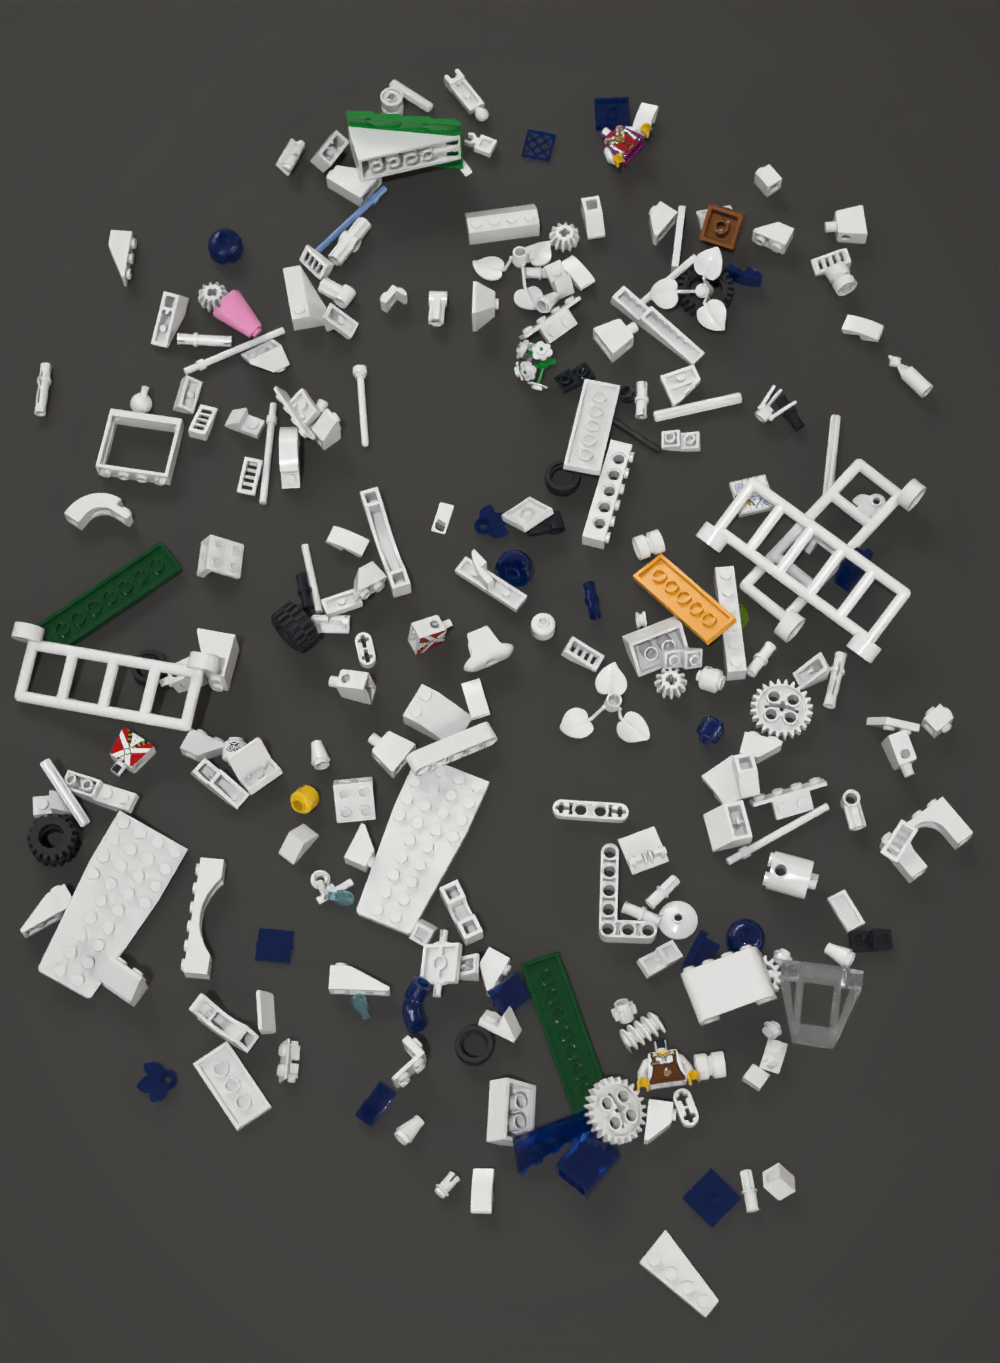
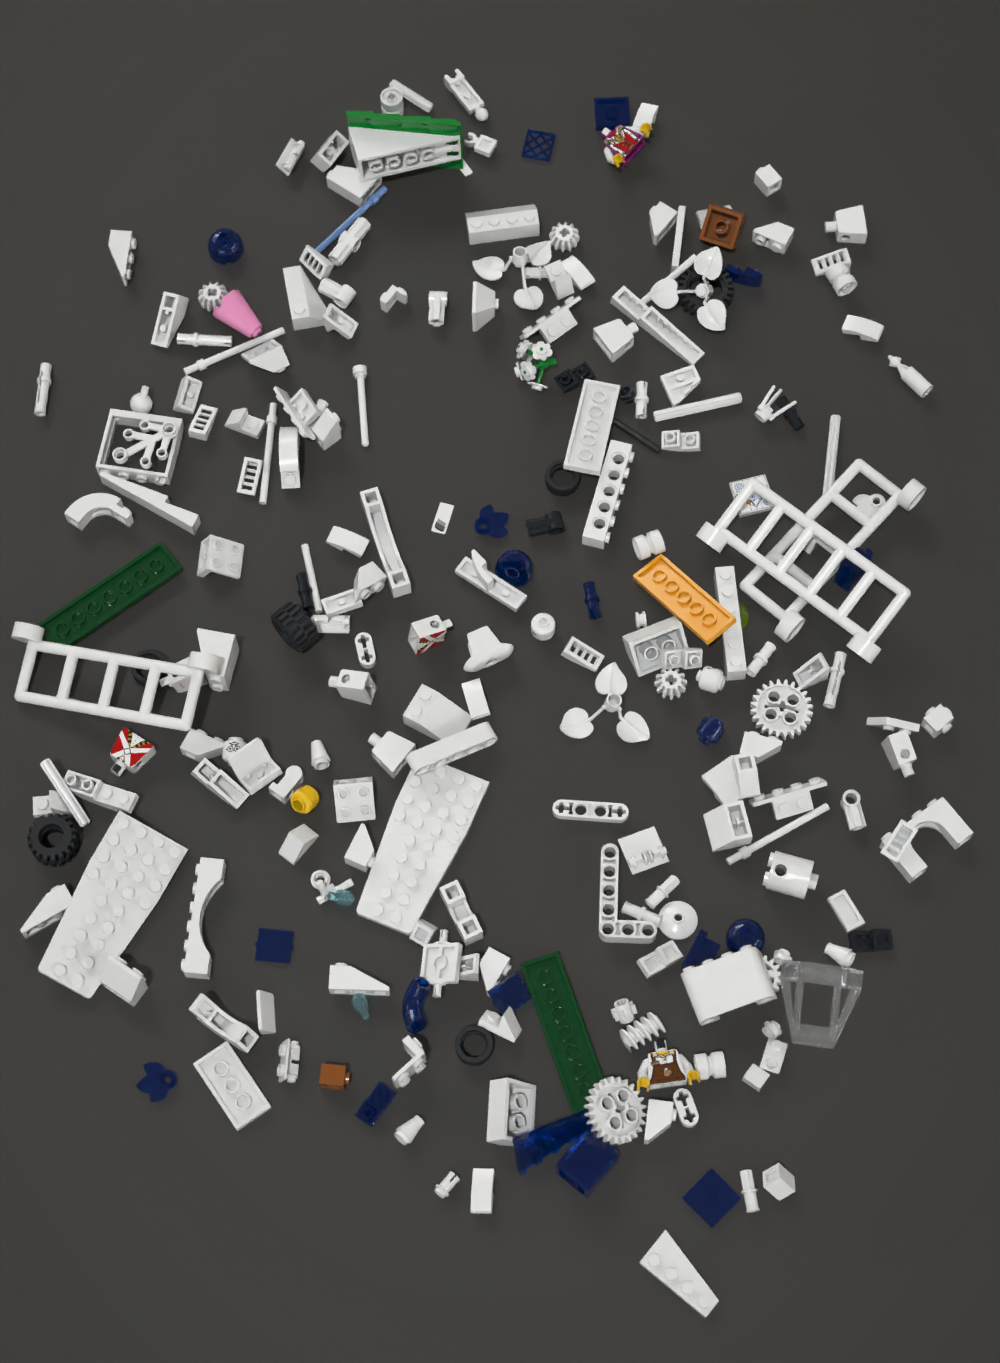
(147, 441): none -> white plant
(153, 501): none -> white slope
(288, 784): none -> white leg
(334, 1077): none -> dark orange brick
(527, 514): white tile -> none
(546, 302): white cone -> none
(593, 217): white slope -> none

